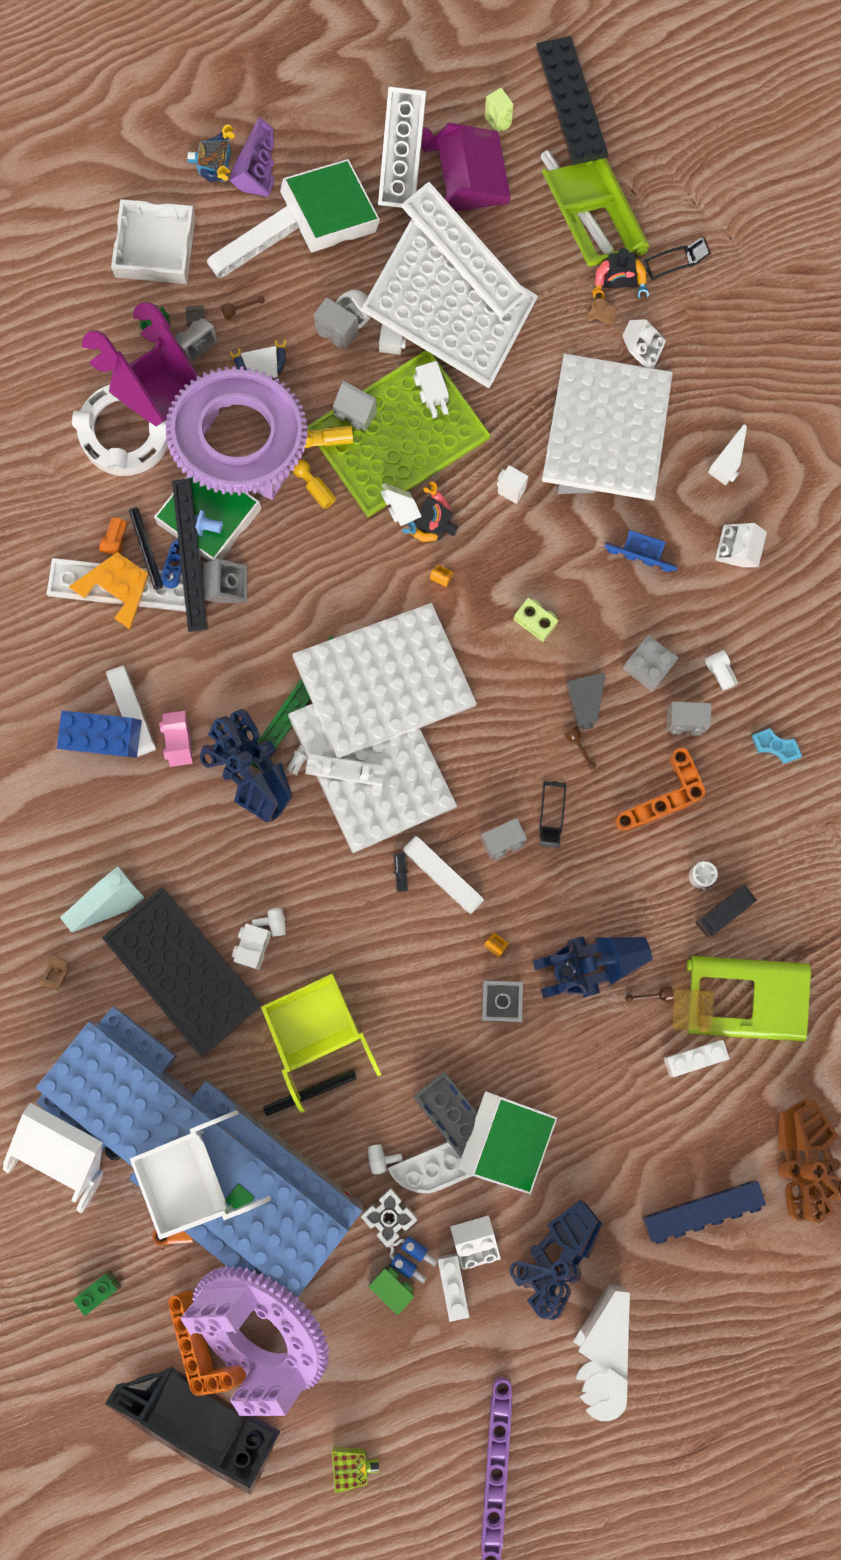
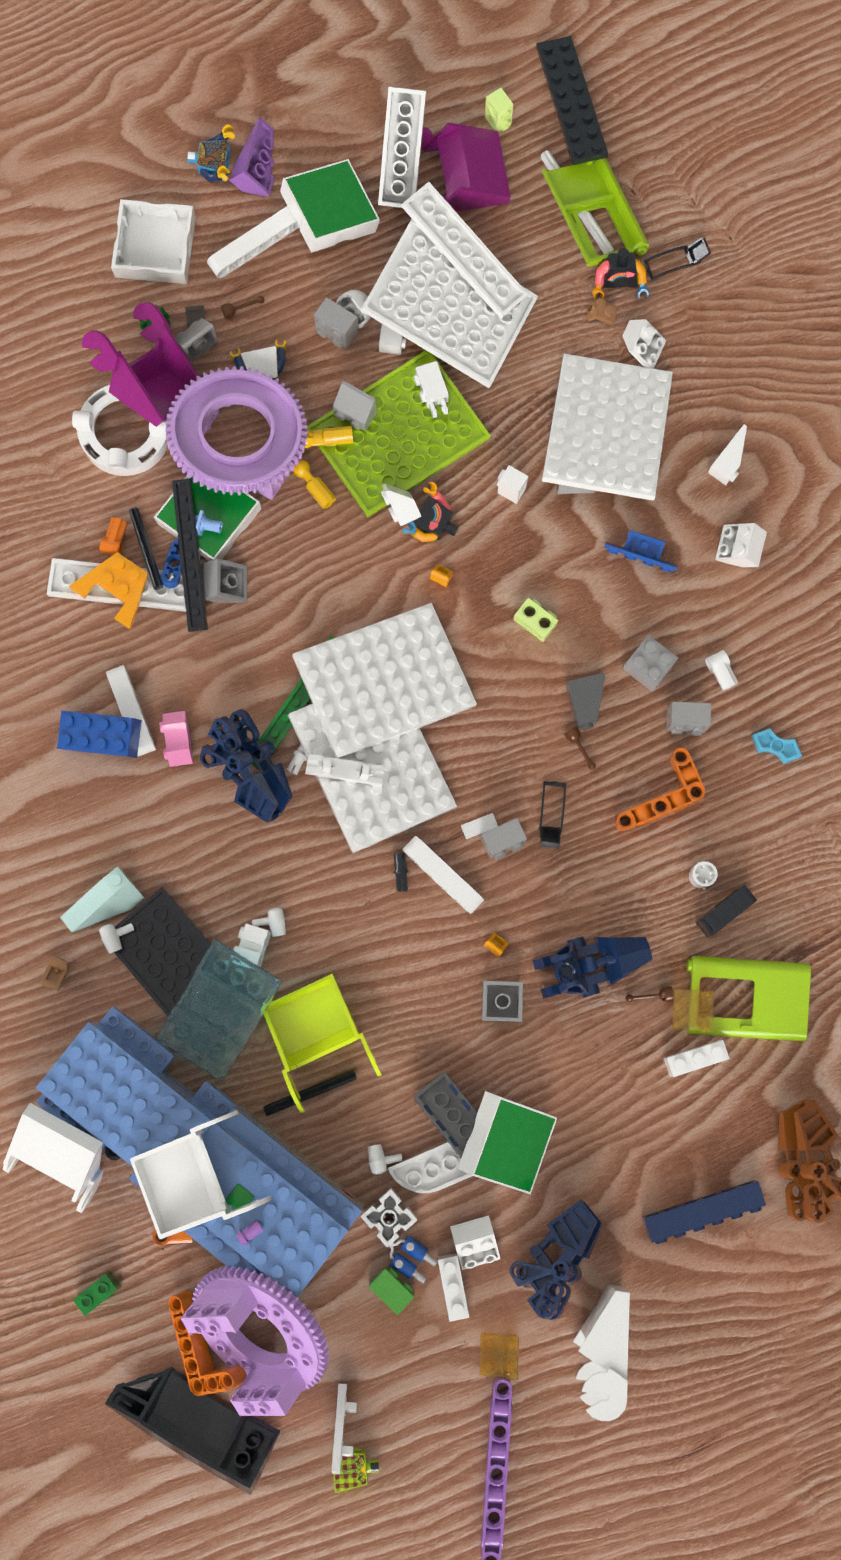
(110, 936): none -> white piece
(219, 1010): none -> clear light blue slope
(249, 1232): none -> medium lavender pin
(342, 1407): none -> white hinge
(479, 826): none -> white sticker
(499, 1355): none -> clear yellow hinge

